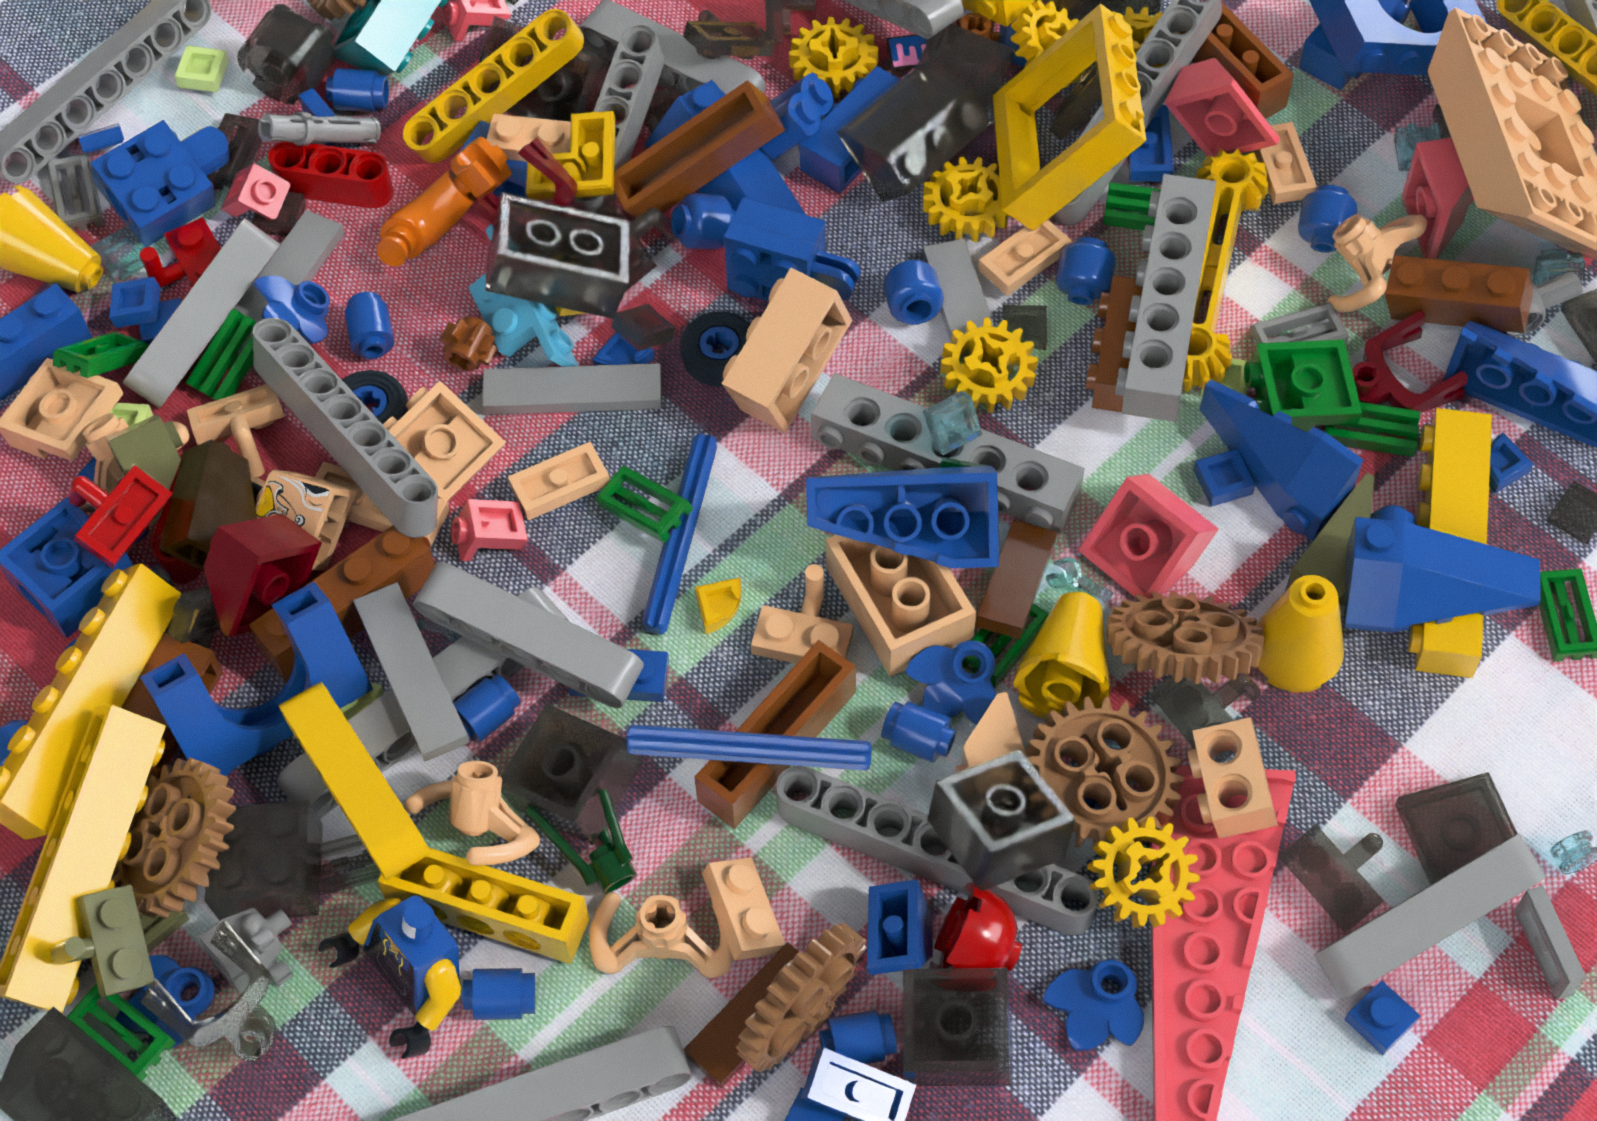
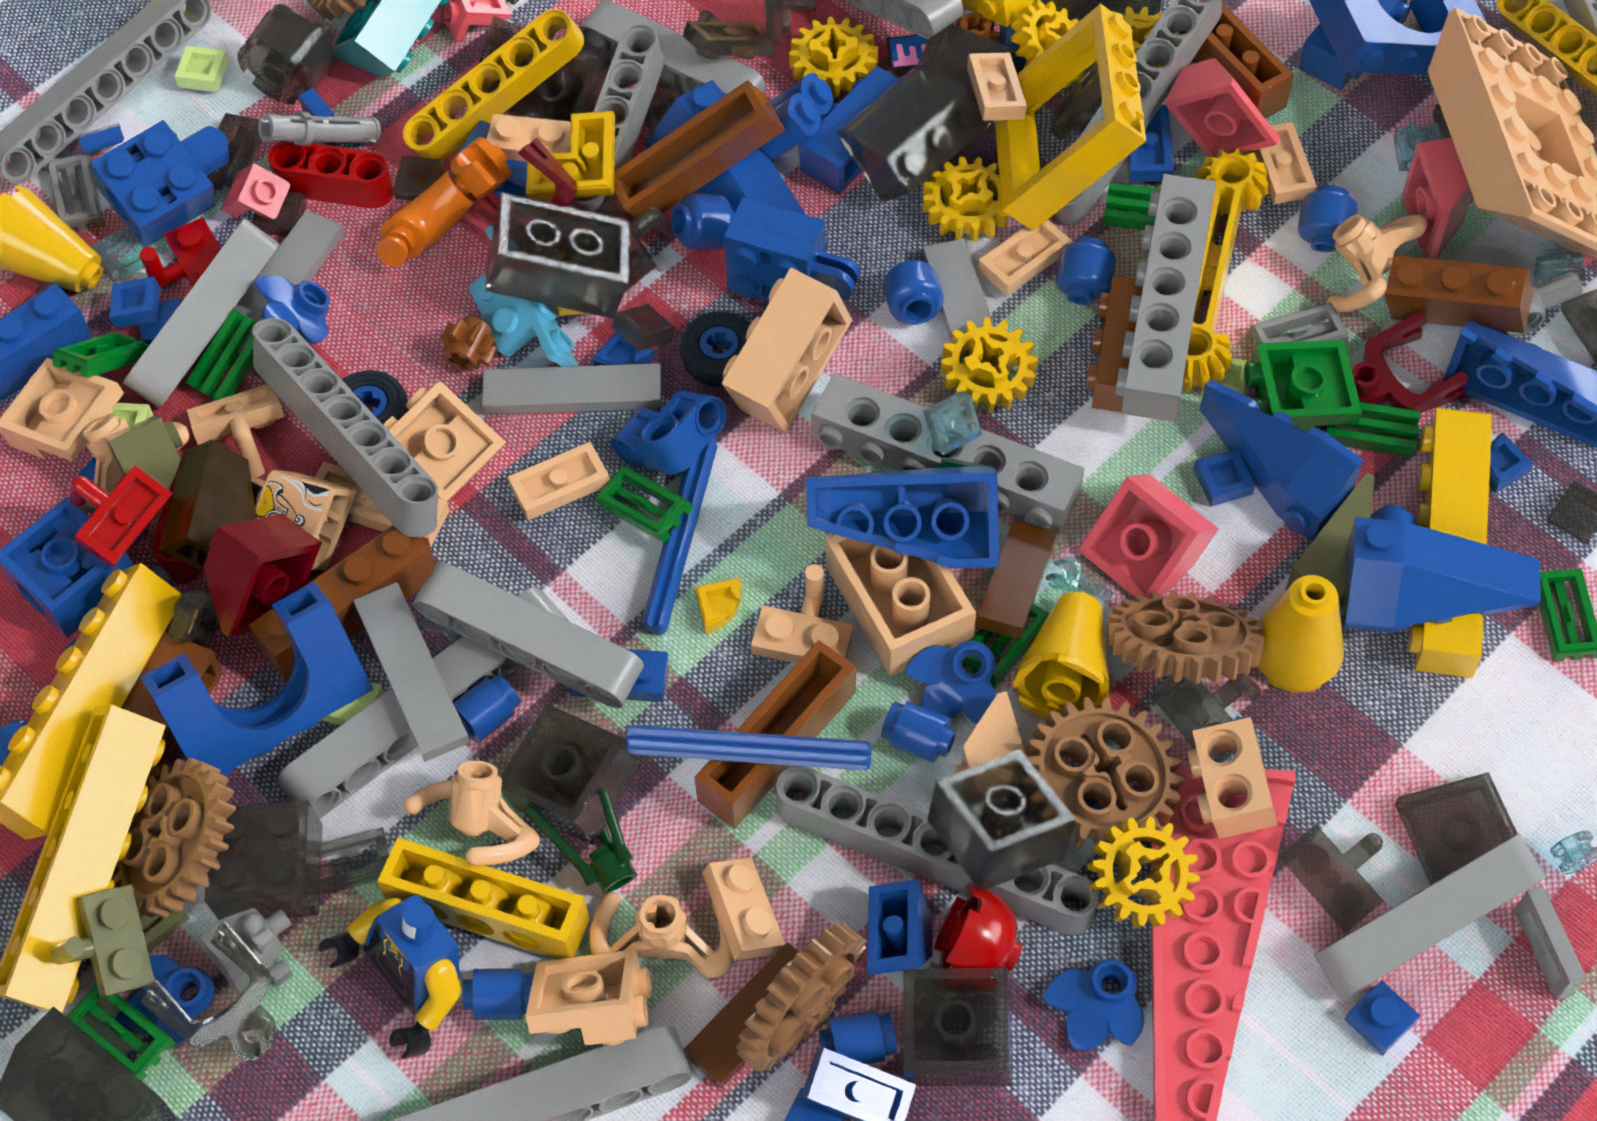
(354, 780): yellow beam -> none
(358, 90): blue brick -> none
(369, 325): blue brick -> none
(416, 176): none -> clear smoke tile
(488, 525): coral bracket -> none
(592, 993): none -> light nougat plate
(673, 436): none -> blue piece
(996, 86): none -> light nougat plate
(1031, 320): clear smoke tile -> none

